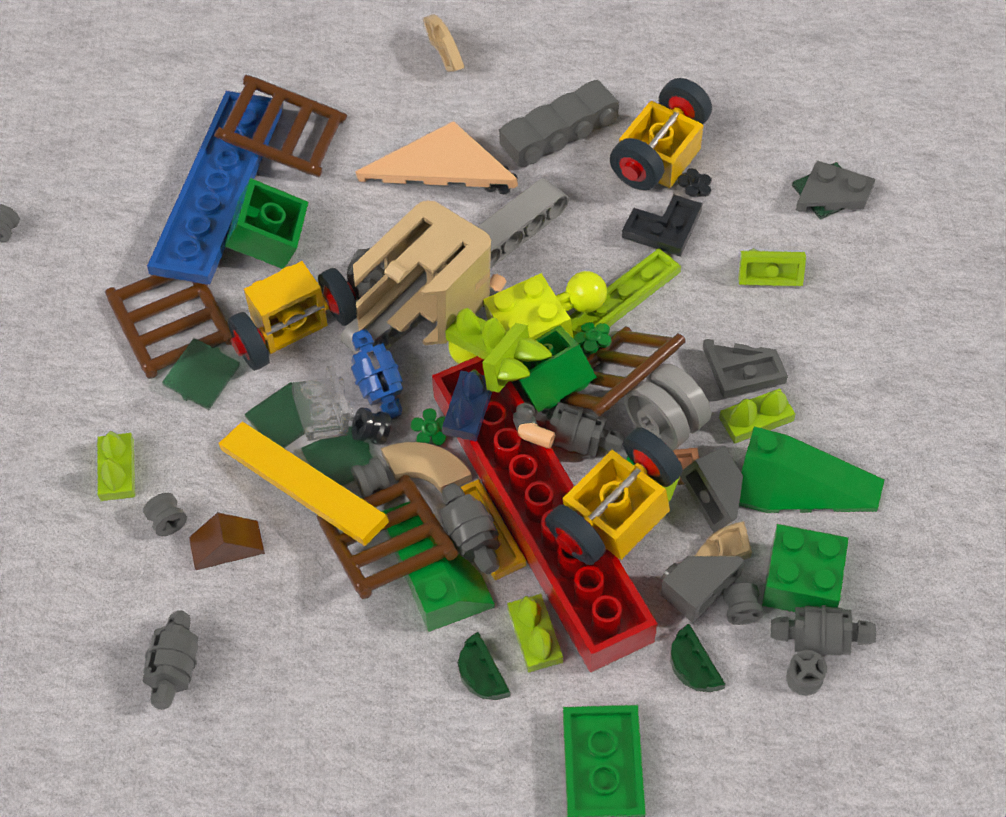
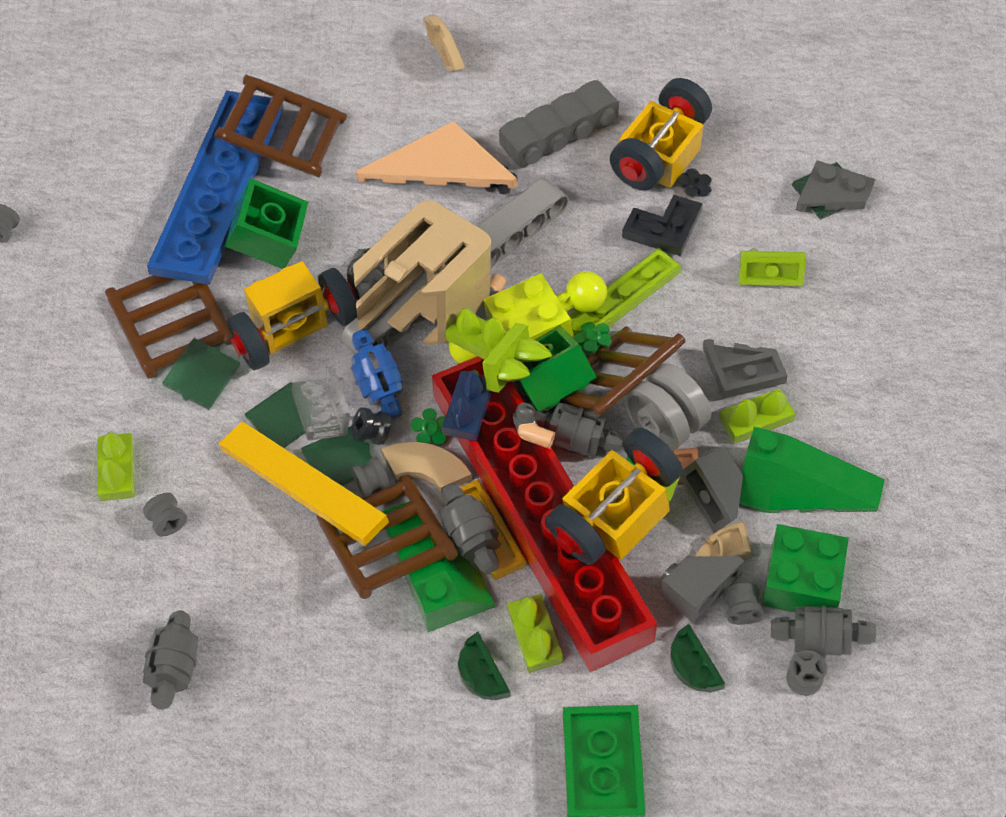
(225, 540): reddish brown slope -> none

